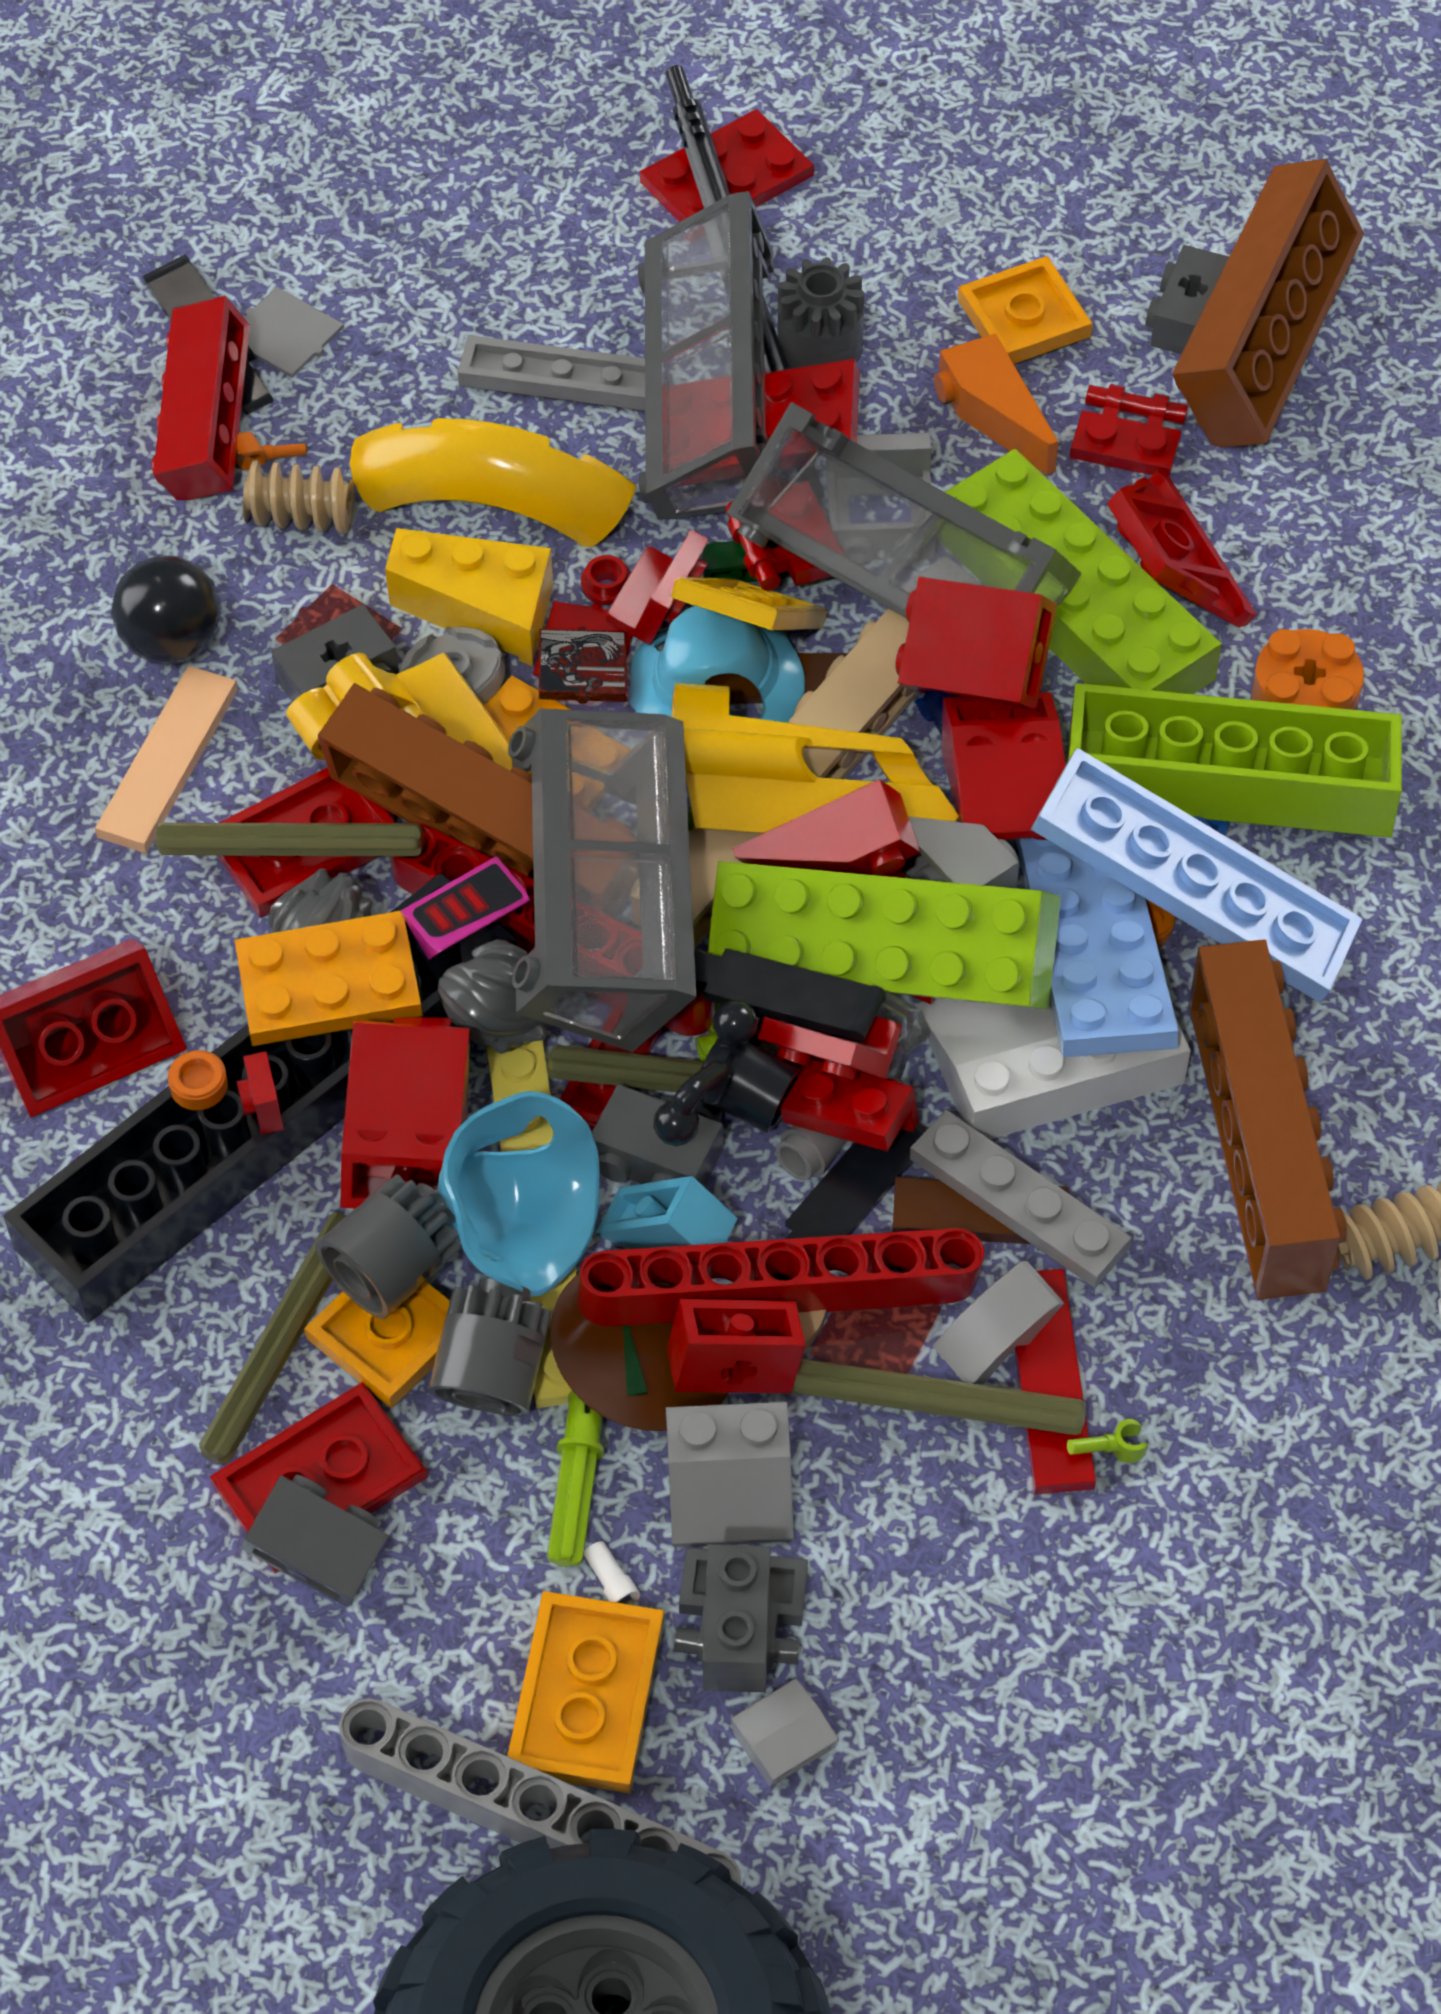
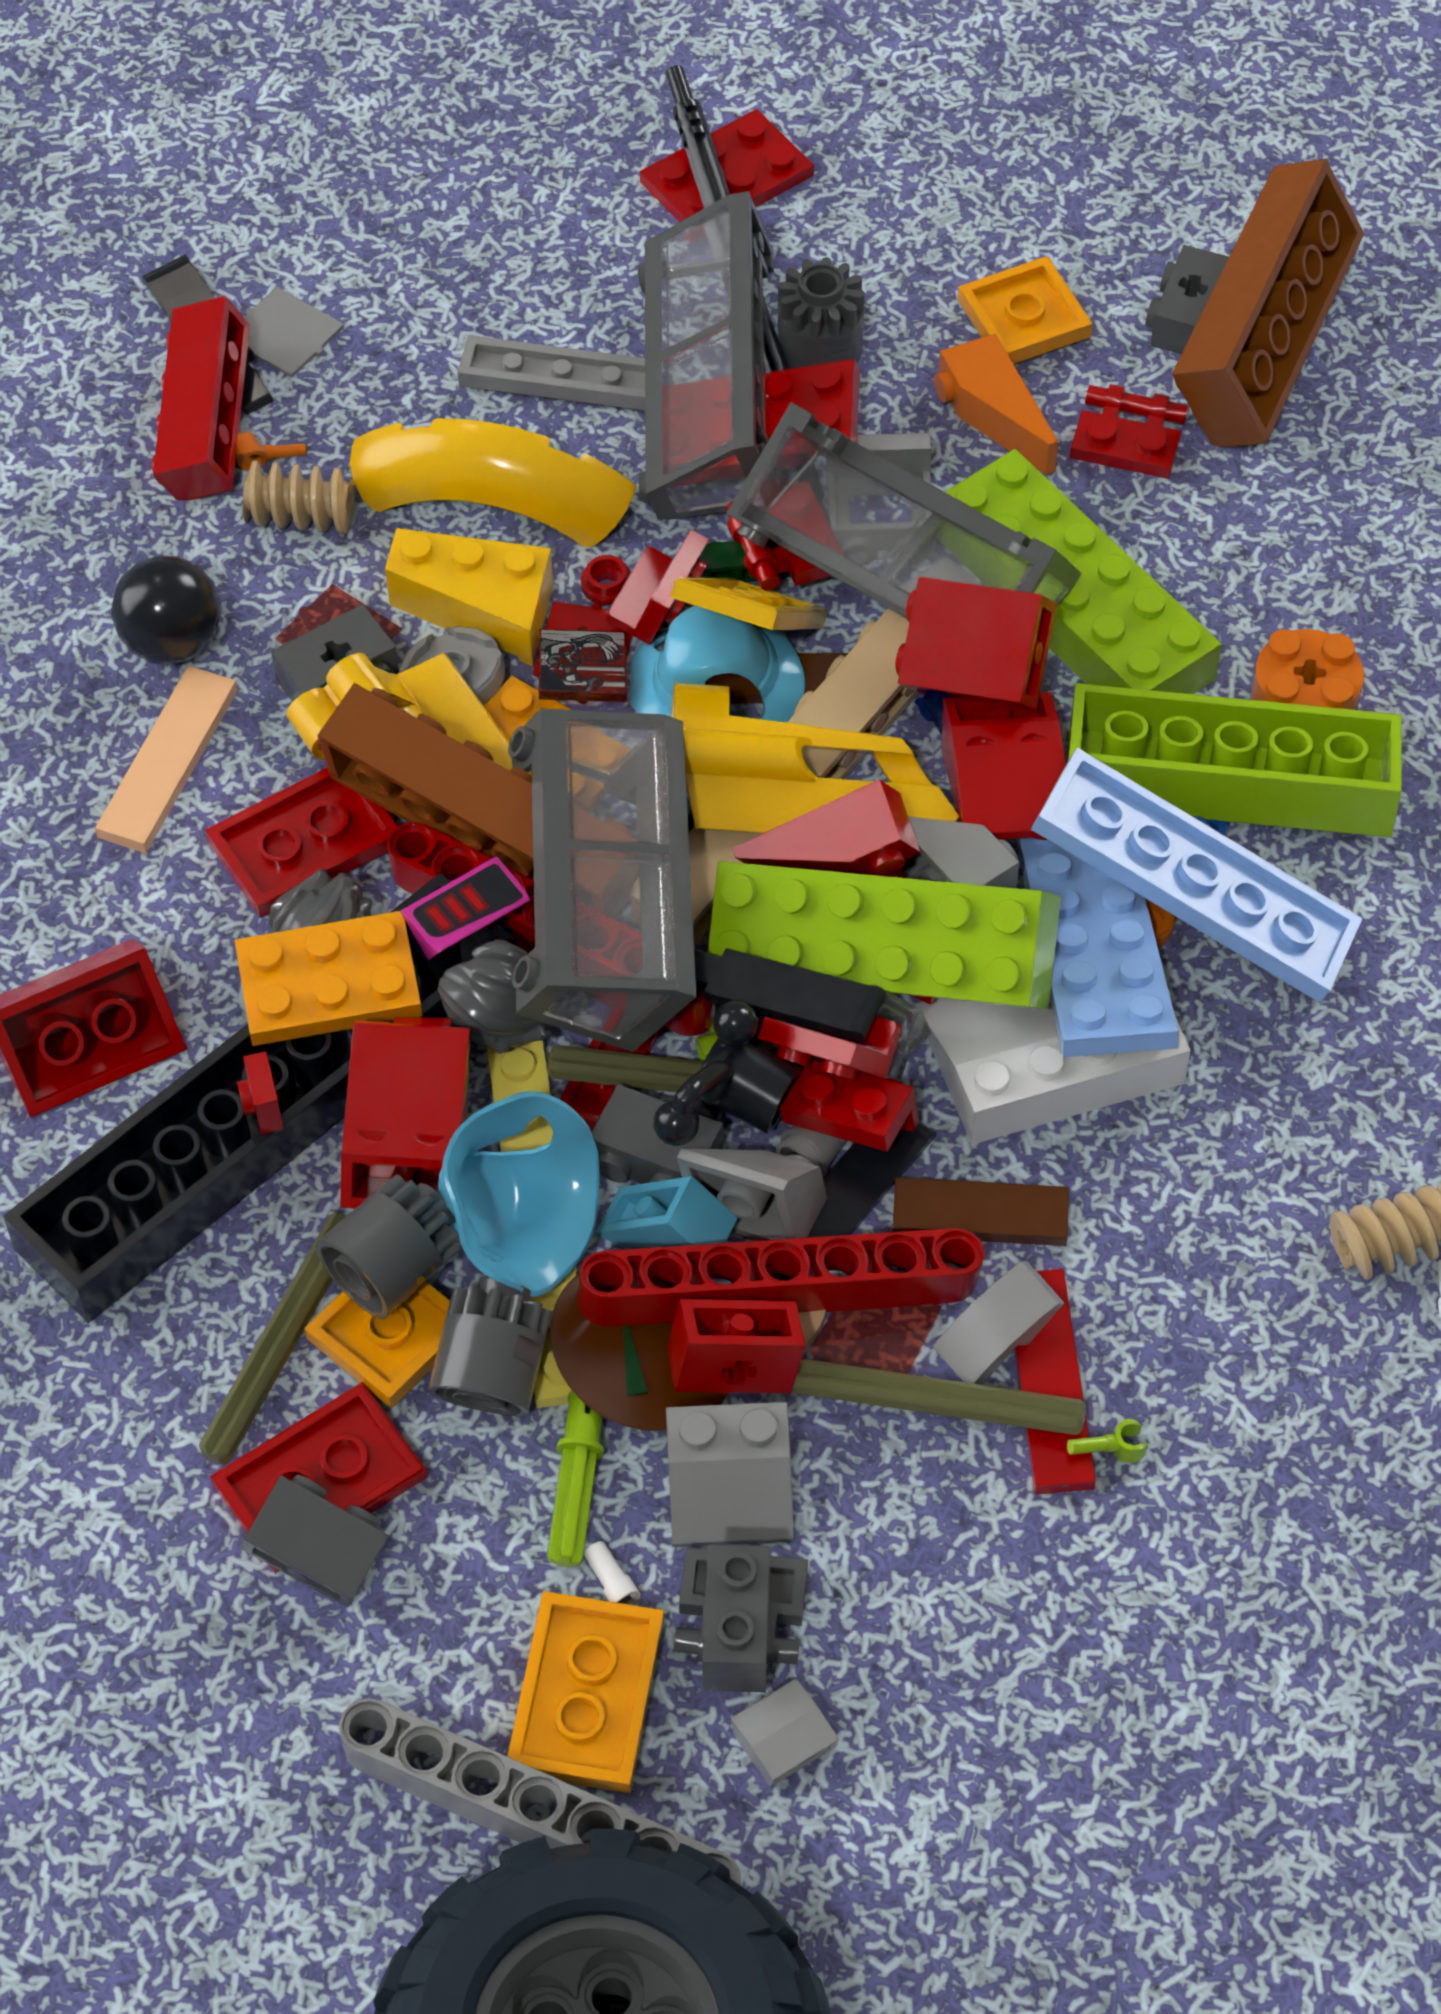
(197, 1080): orange tile -> none
(290, 839): olive axle -> none
(763, 1189): none -> light grey slope
(1020, 1198): light grey plate -> none
(1177, 548): red wing -> none
(1265, 1120): dark orange brick -> none

